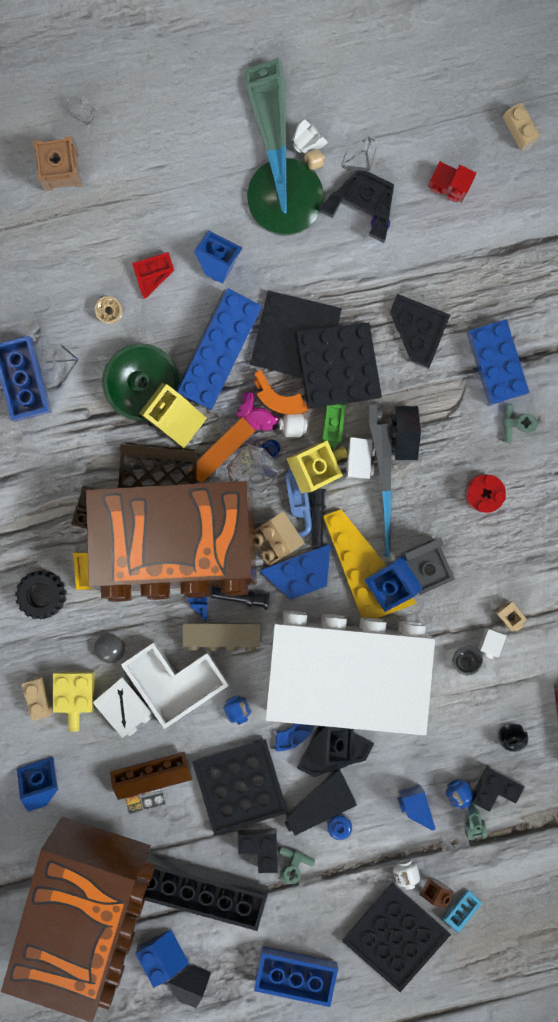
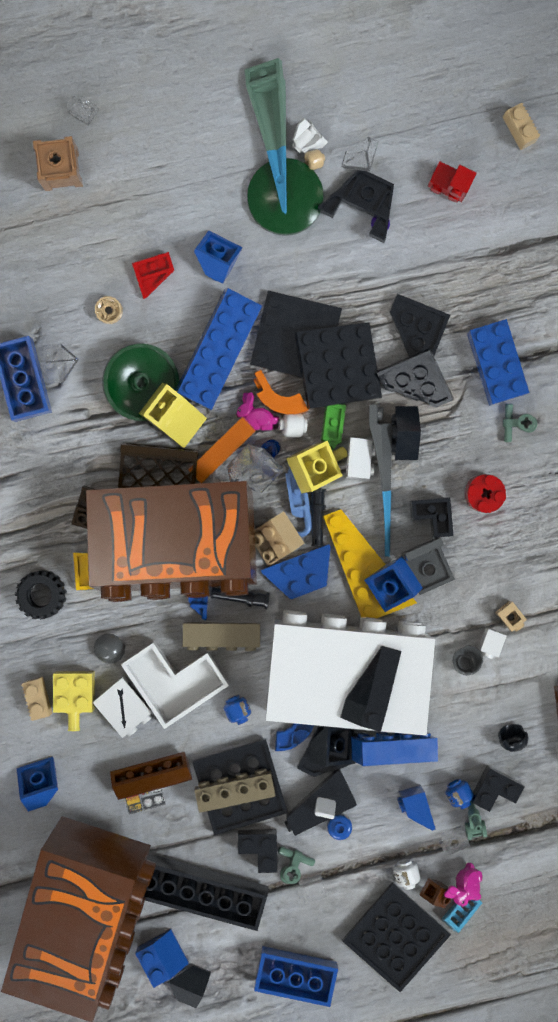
(234, 791): none -> dark tan brick
(325, 808): none -> white slope
(370, 697): none -> black wedge
(394, 749): none -> blue brick
(417, 379): none -> black plate
(438, 512): none -> black brick
(466, 887): none -> dark pink animal

